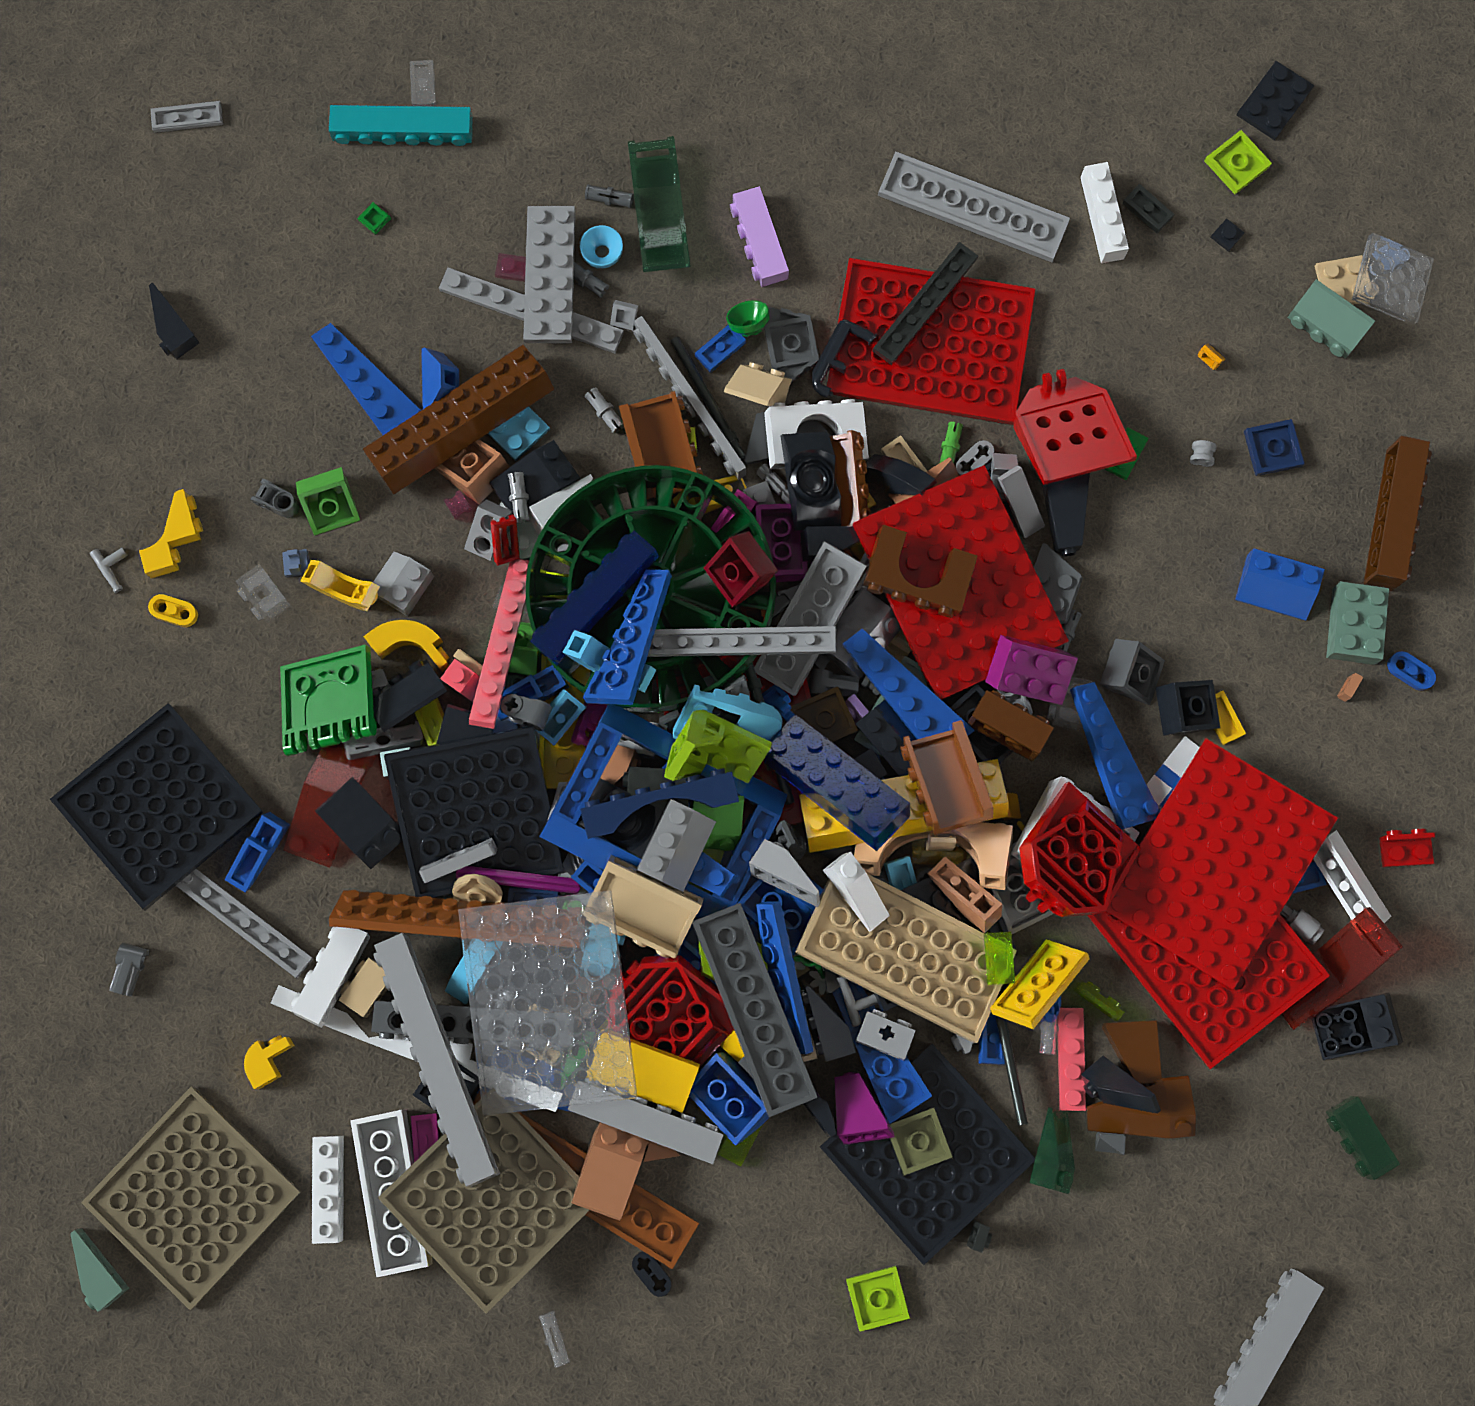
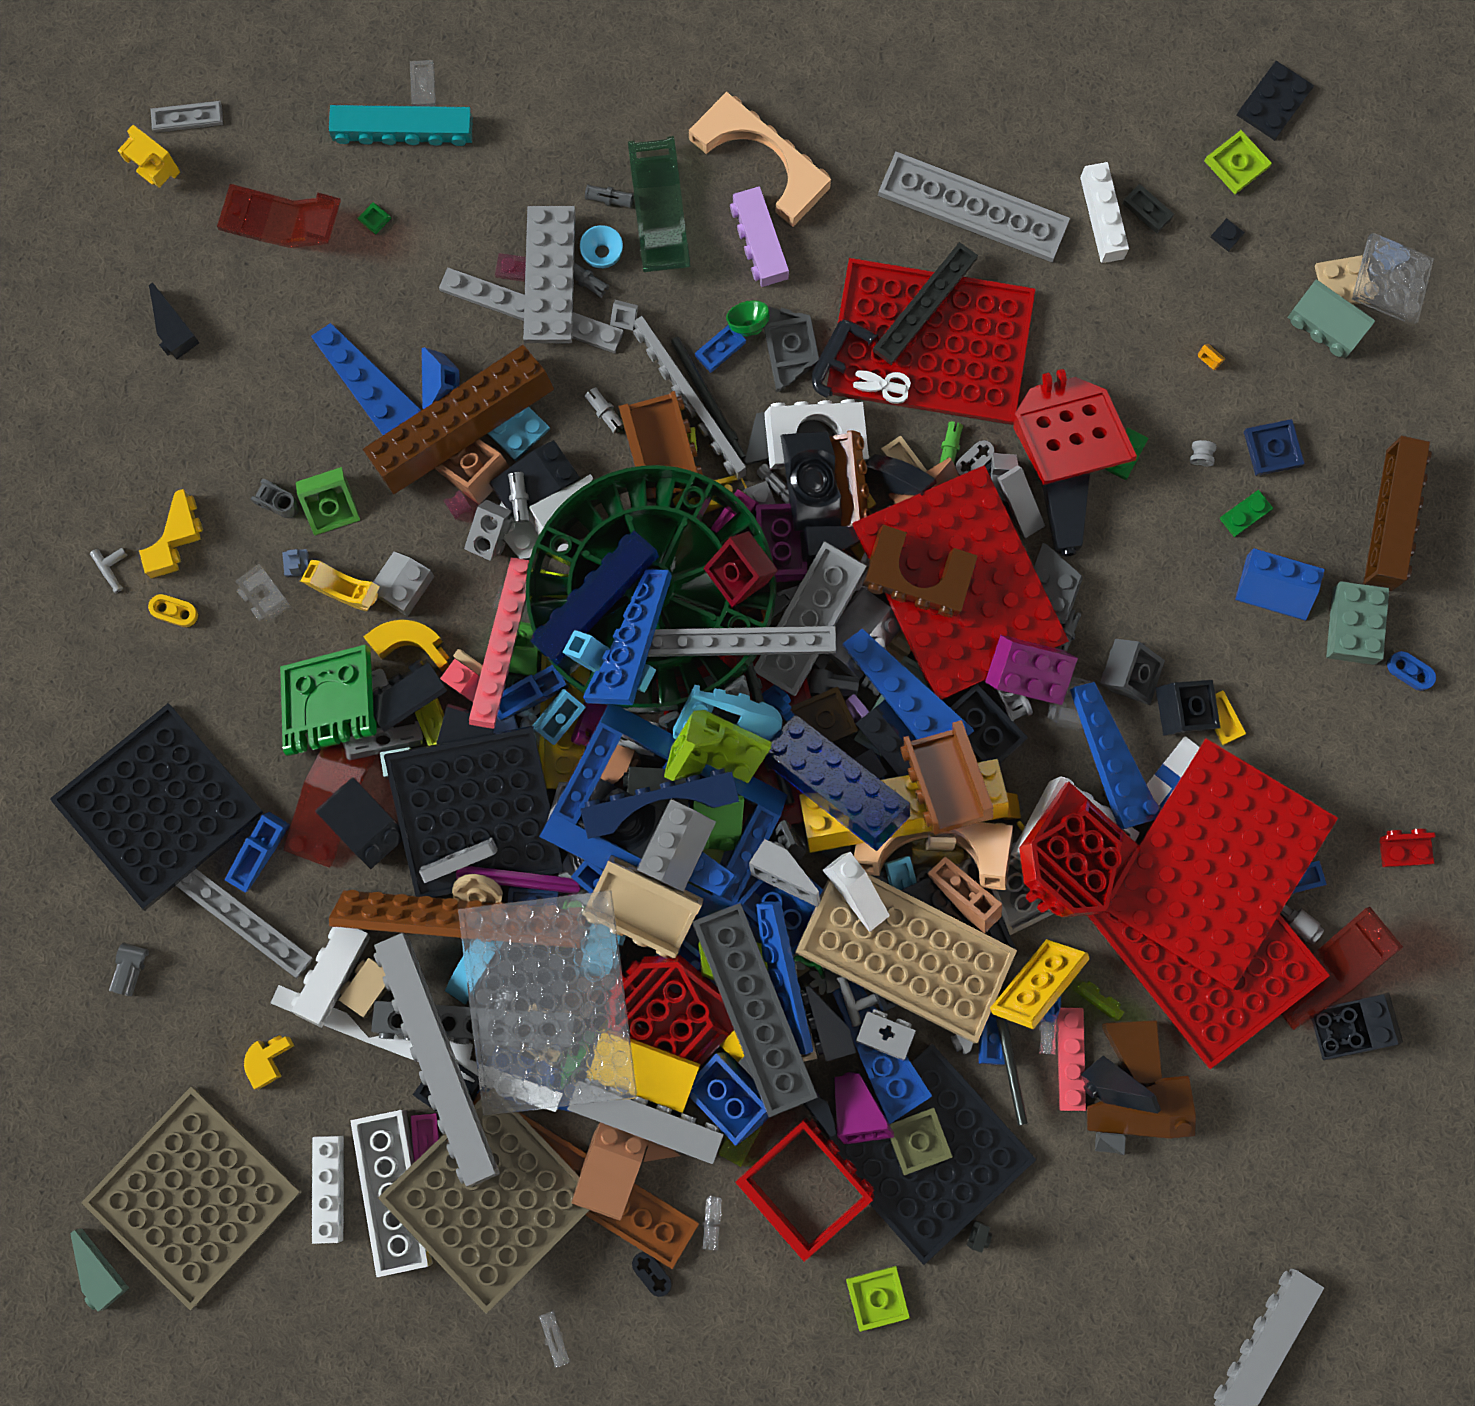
(153, 160): none -> yellow panel
(278, 218): none -> clear red windscreen
(502, 525): red tile -> none
(526, 711): dark grey piece -> none
(712, 1223): none -> clear axle
(732, 121): none -> light nougat arch
(759, 385): tan slope -> none
(777, 1218): none -> red window
(876, 383): none -> white piece
(999, 958): clear neon green plate -> none
(1010, 725): reddish brown brick -> none
(1054, 1159): clear green slope -> none
(1246, 513): none -> green plate
(1348, 878): white brick -> none
(1349, 687): nougat tile -> none
(1361, 1138): clear green brick -> none

